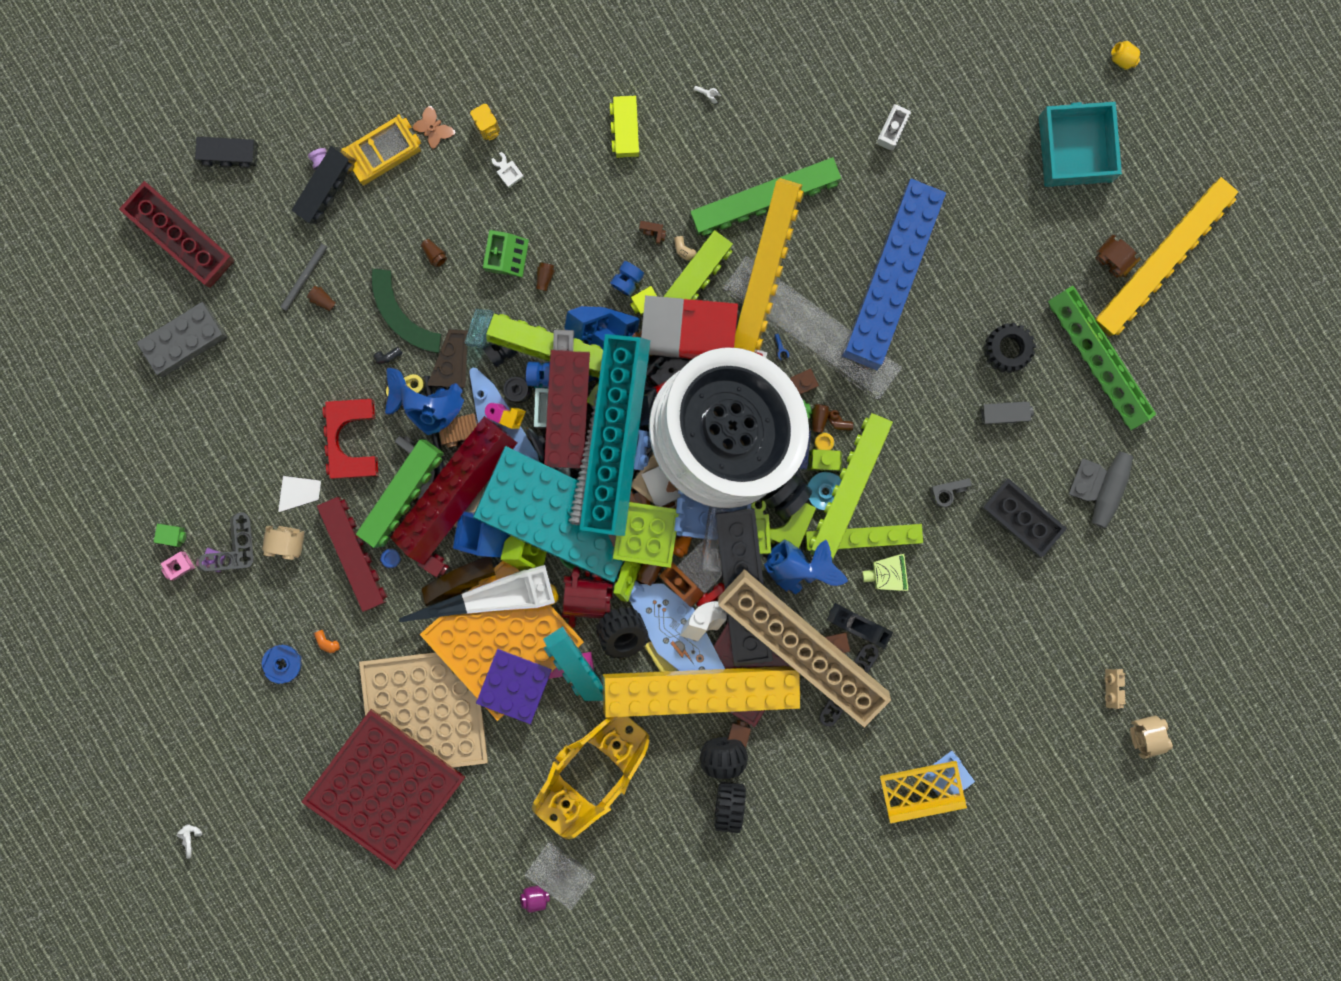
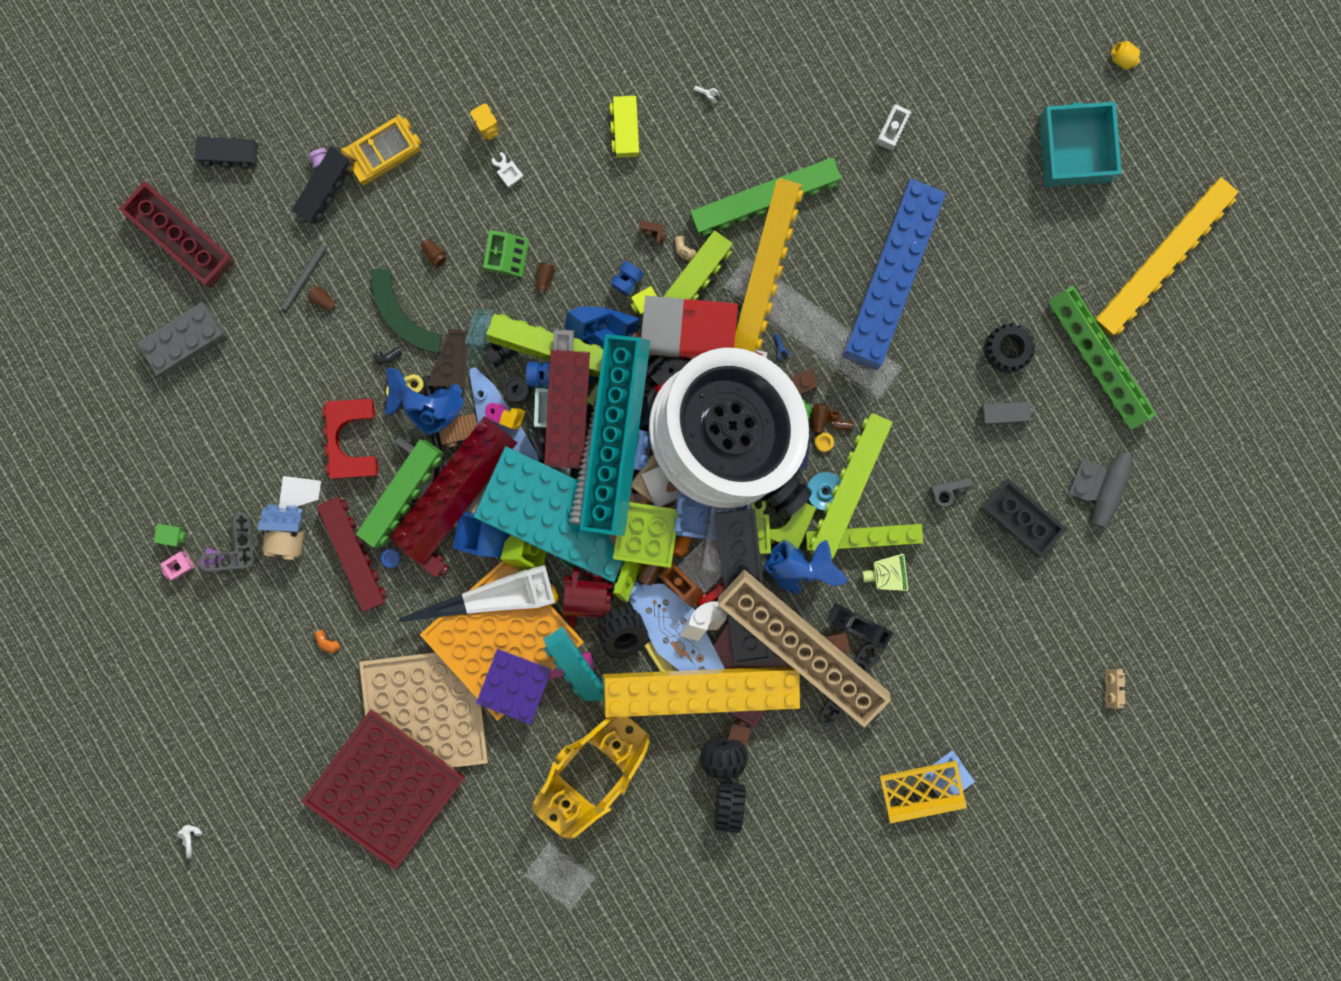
(281, 519): none -> medium blue plate
(287, 673): blue plate -> none
(432, 128): nougat piece -> none
(458, 580): dark brown slope -> none
(534, 899): magenta head -> none
(825, 460): lime torso -> none
(1117, 256): reddish brown brick -> none
(1150, 736): tan brick -> none

